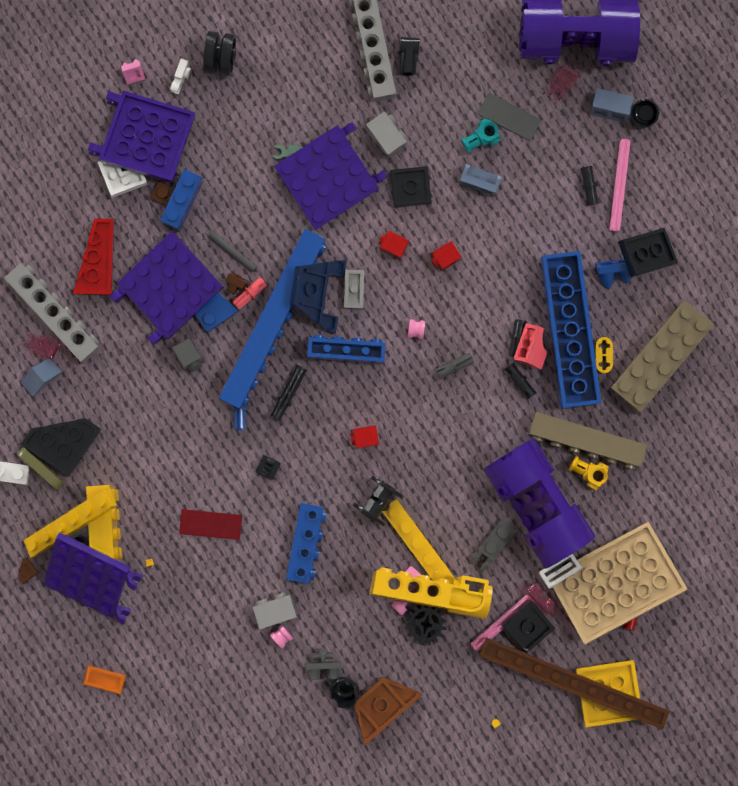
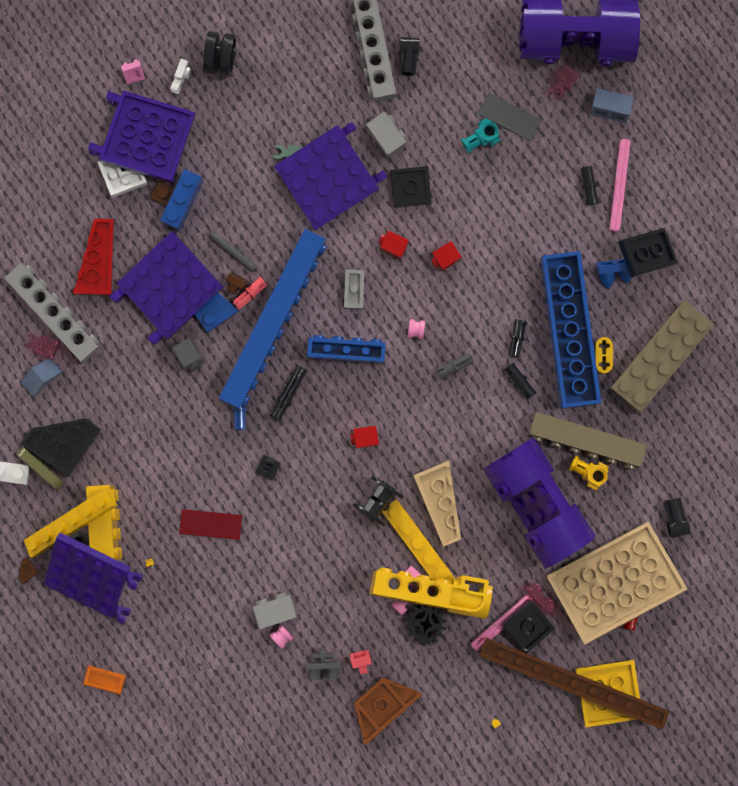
(305, 543): blue brick -> none
(310, 291): dark blue wing -> none
(344, 692): black hair -> none
(360, 660): none -> coral tile
(438, 494): none -> tan wing
(480, 180): sand blue hinge -> none
(494, 543): dark grey hinge -> none
(531, 348): coral arch -> none
(546, 579): white tile -> none
(644, 113): black hair -> none
(677, 522): none -> black piece

